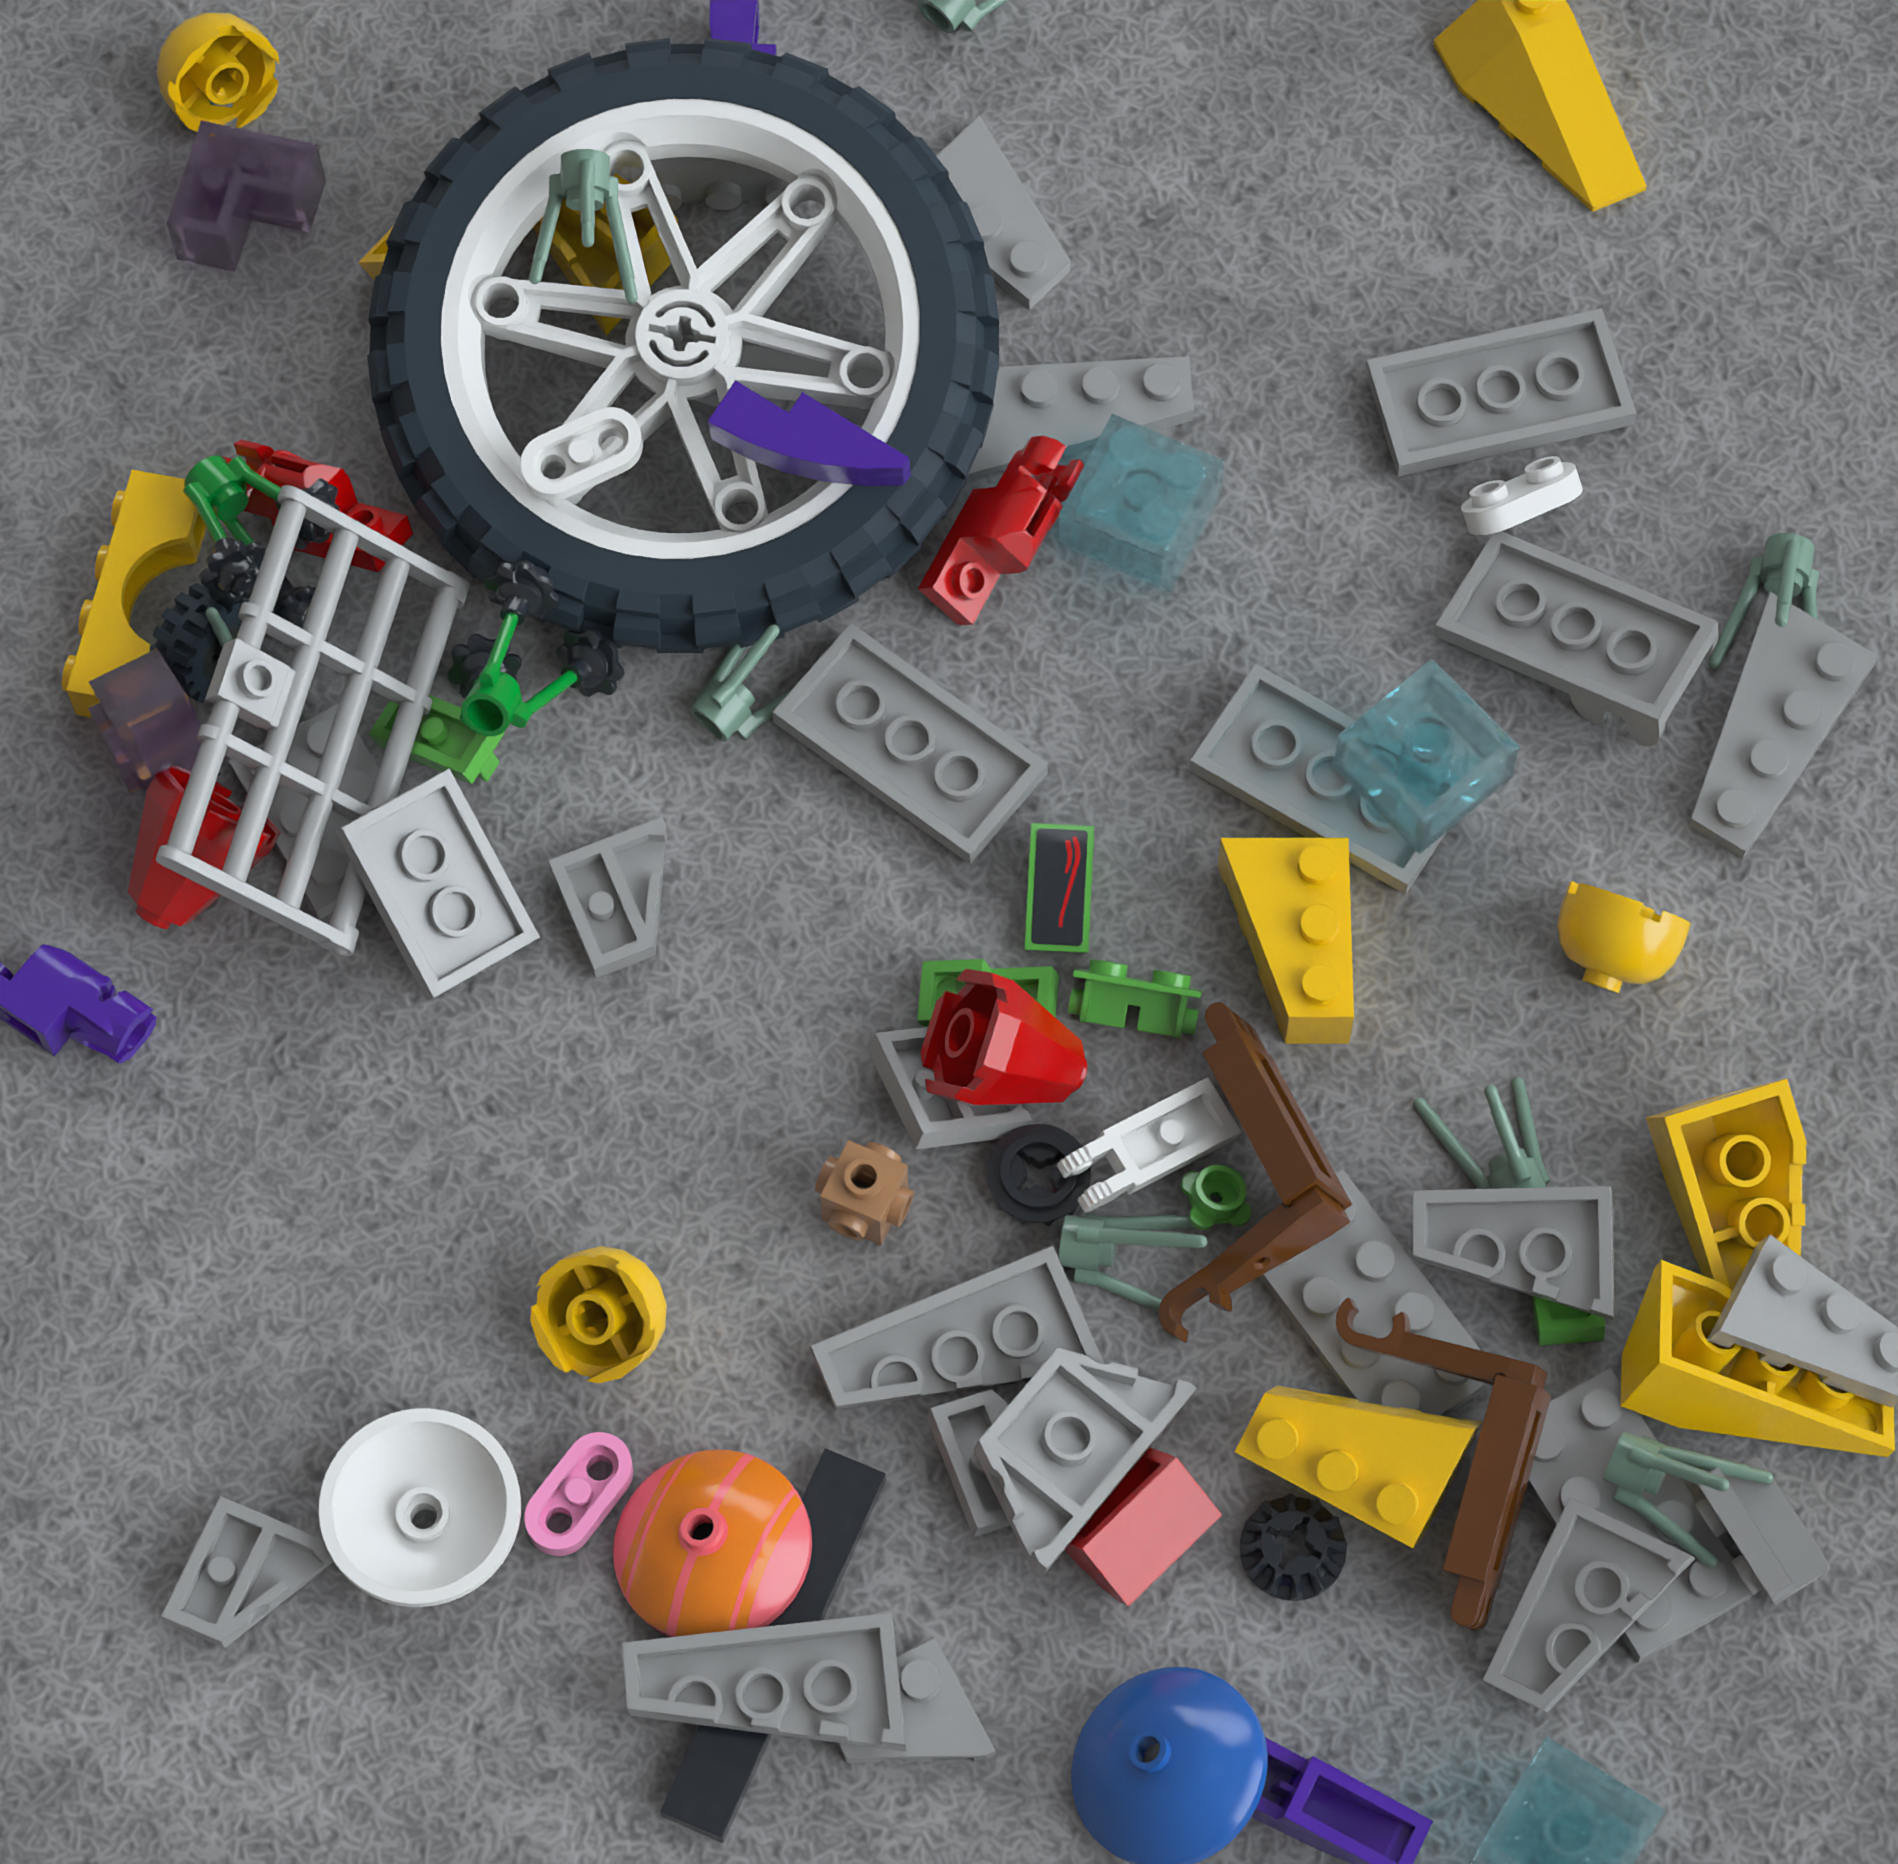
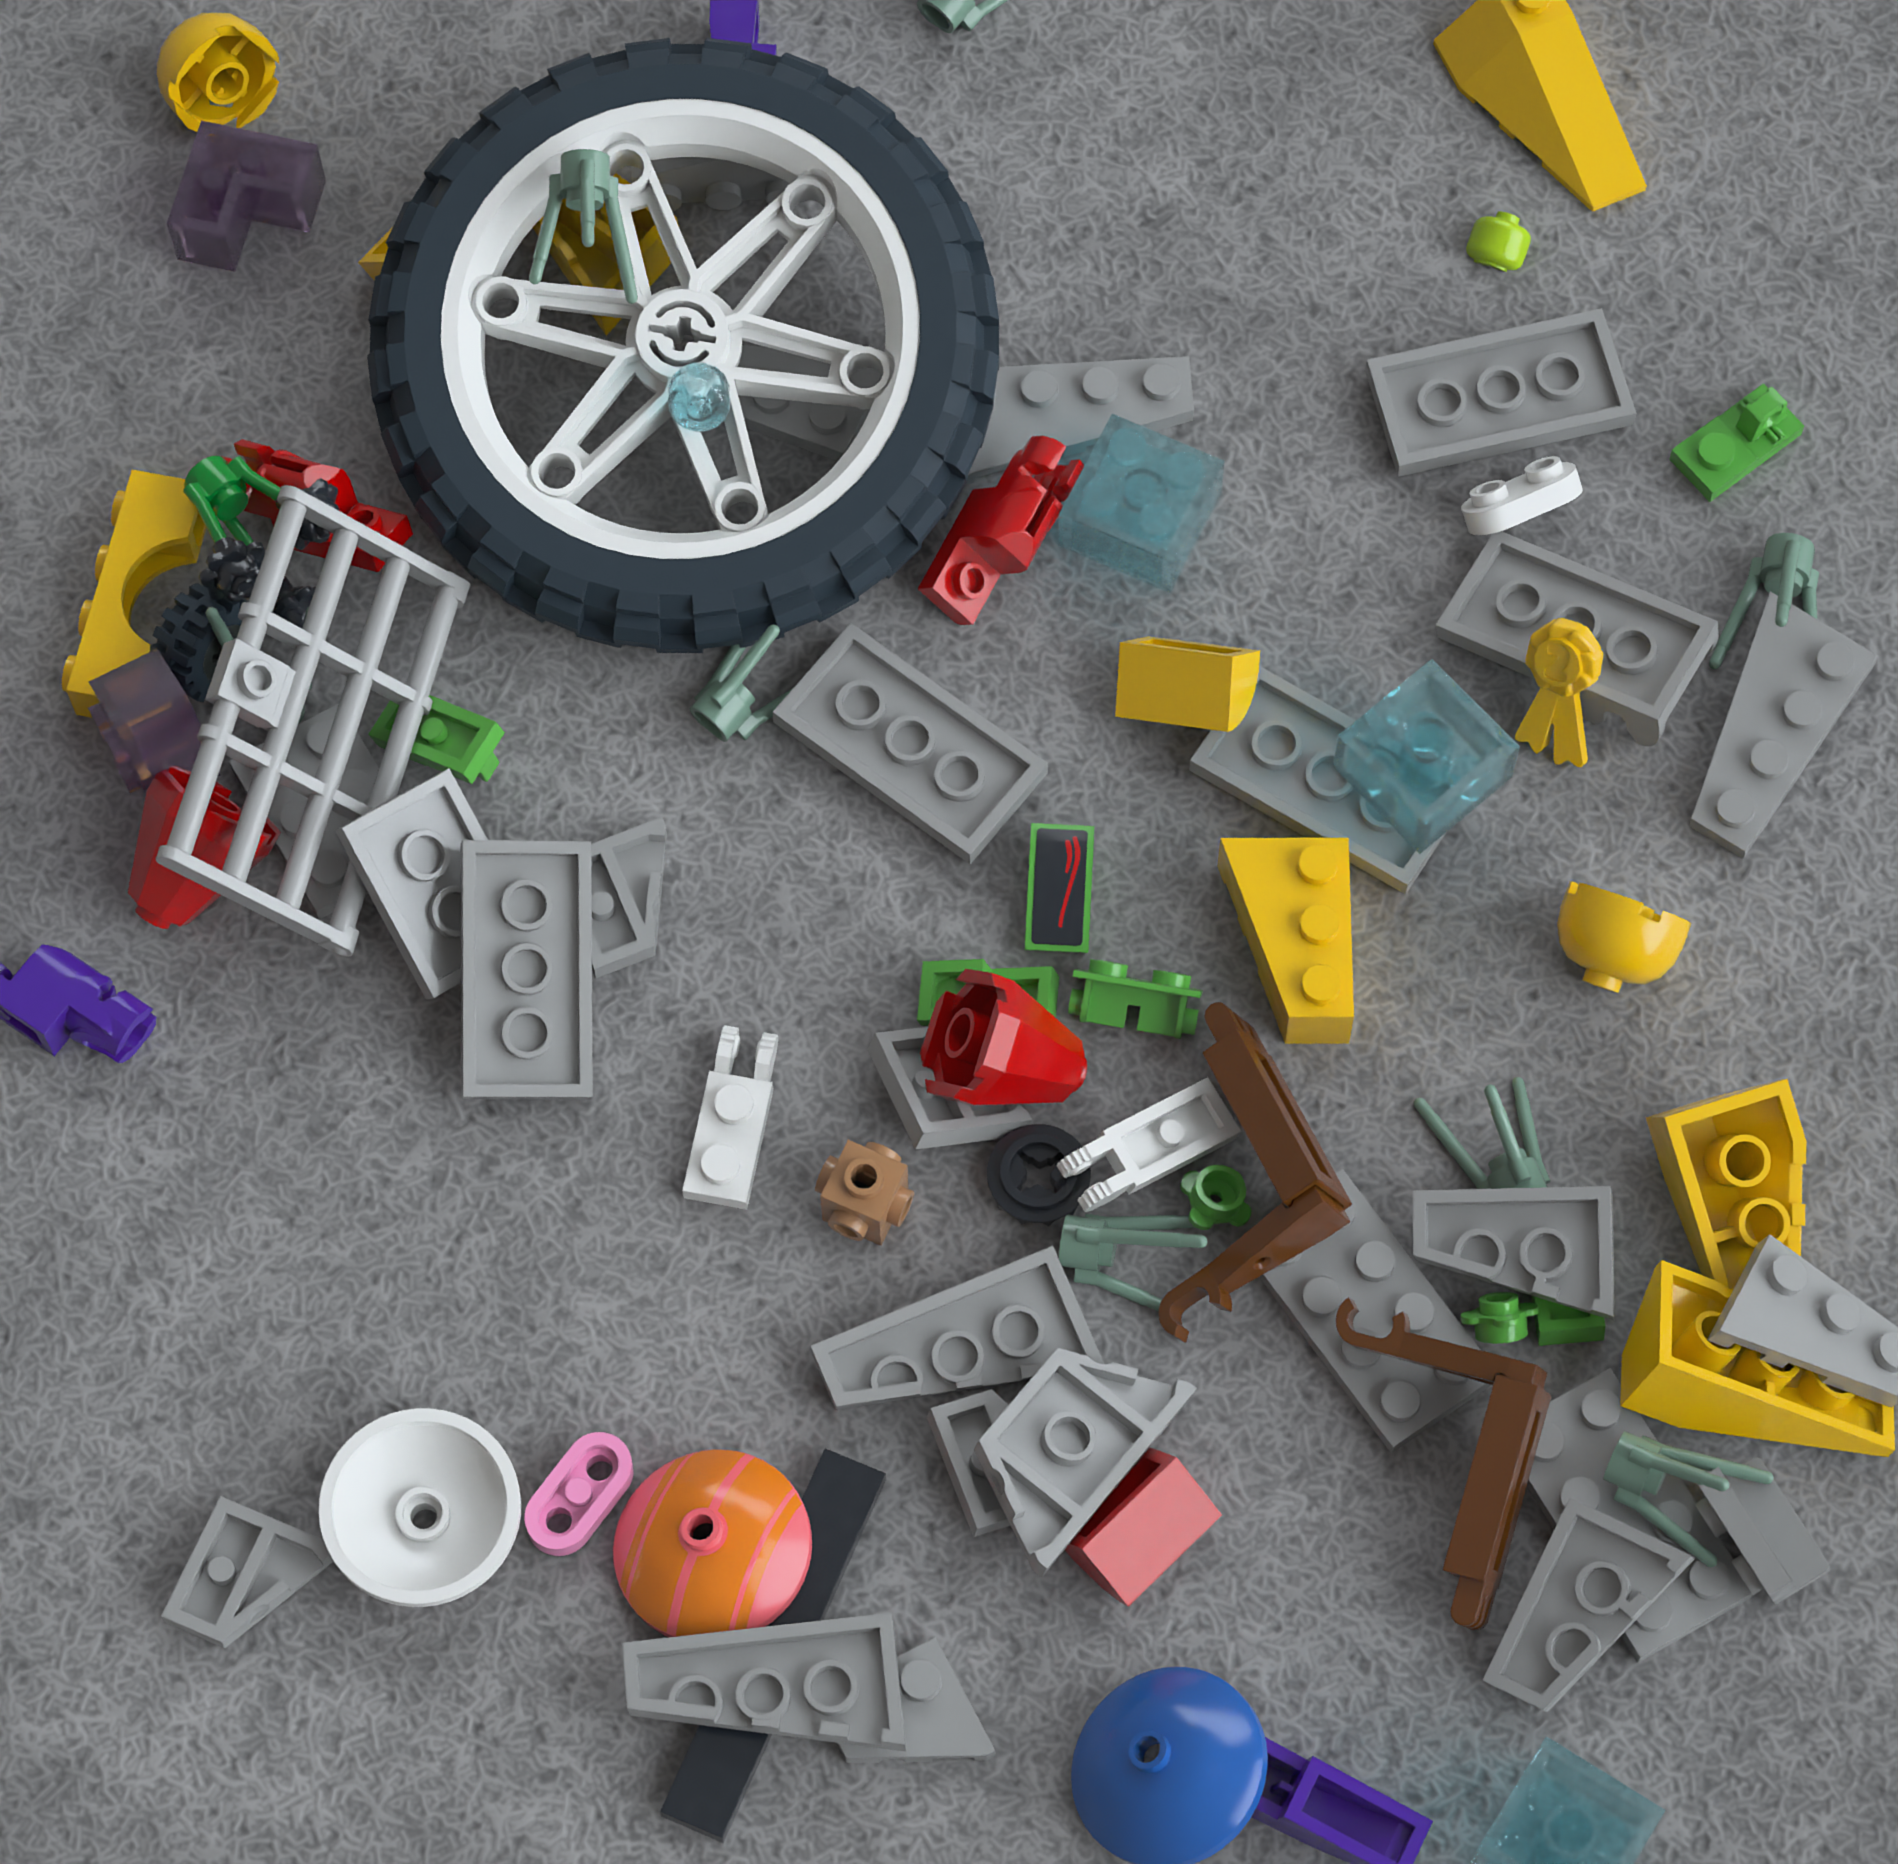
(490, 671): black plant -> none
(526, 970): none -> light grey plate
(579, 449): white plate -> none
(599, 1313): yellow cylinder -> none
(699, 397): none -> clear light blue piece
(731, 1125): none -> white hinge
(805, 441): dark purple slope -> none
(1016, 237): light grey wing -> none
(1185, 682): none -> yellow brick
(1305, 1575): black gear -> none
(1360, 1455): yellow wedge -> none
(1499, 242): none -> lime piece
(1500, 1318): none -> bright green plate
(1564, 663): none -> yellow piece
(1736, 442): none -> bright green hinge

